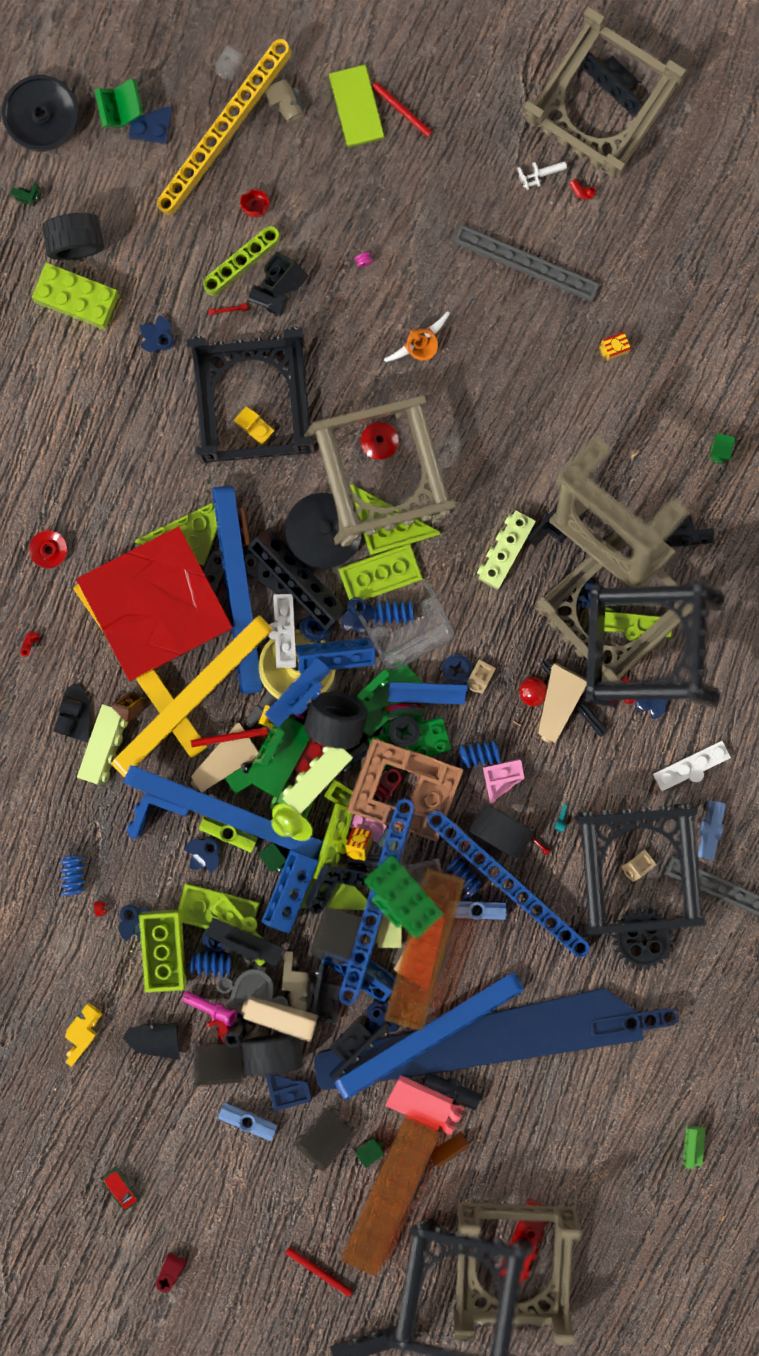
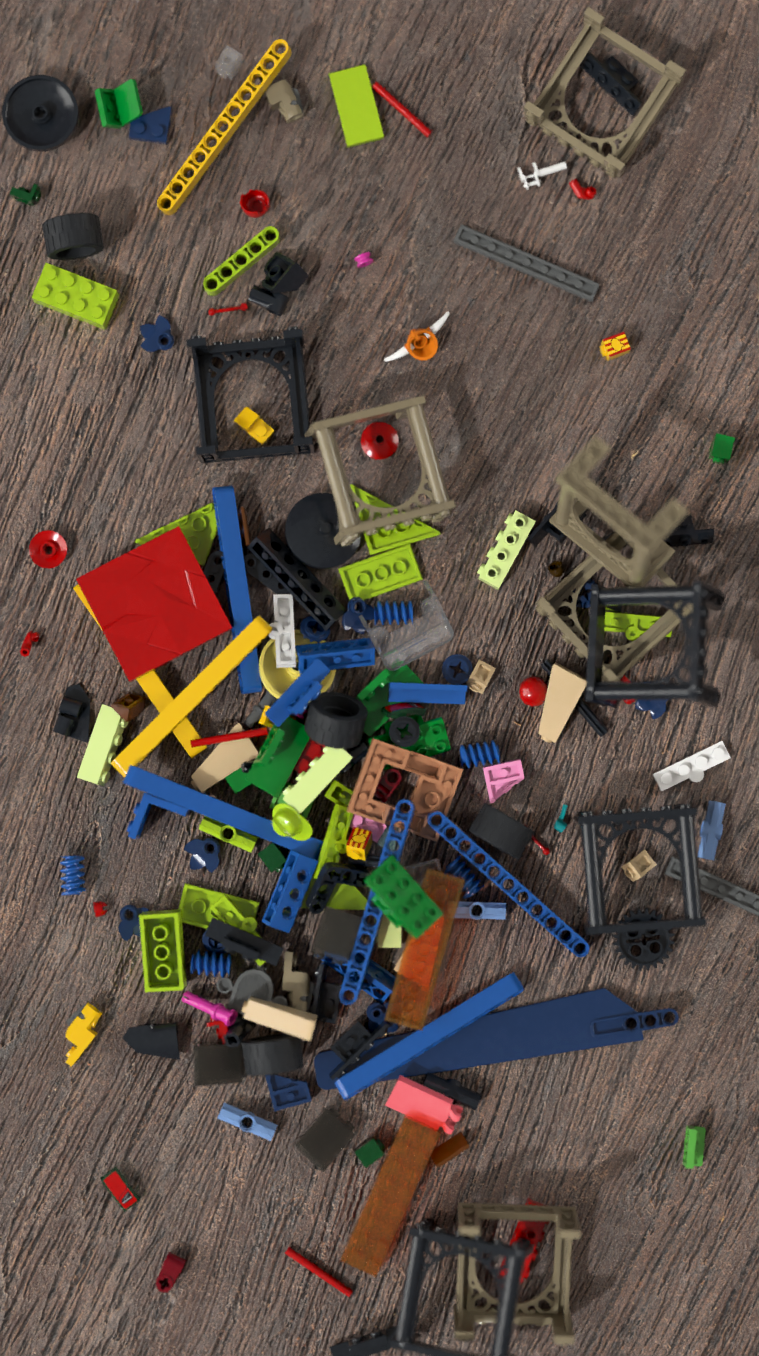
(556, 569): none -> dark brown hinge

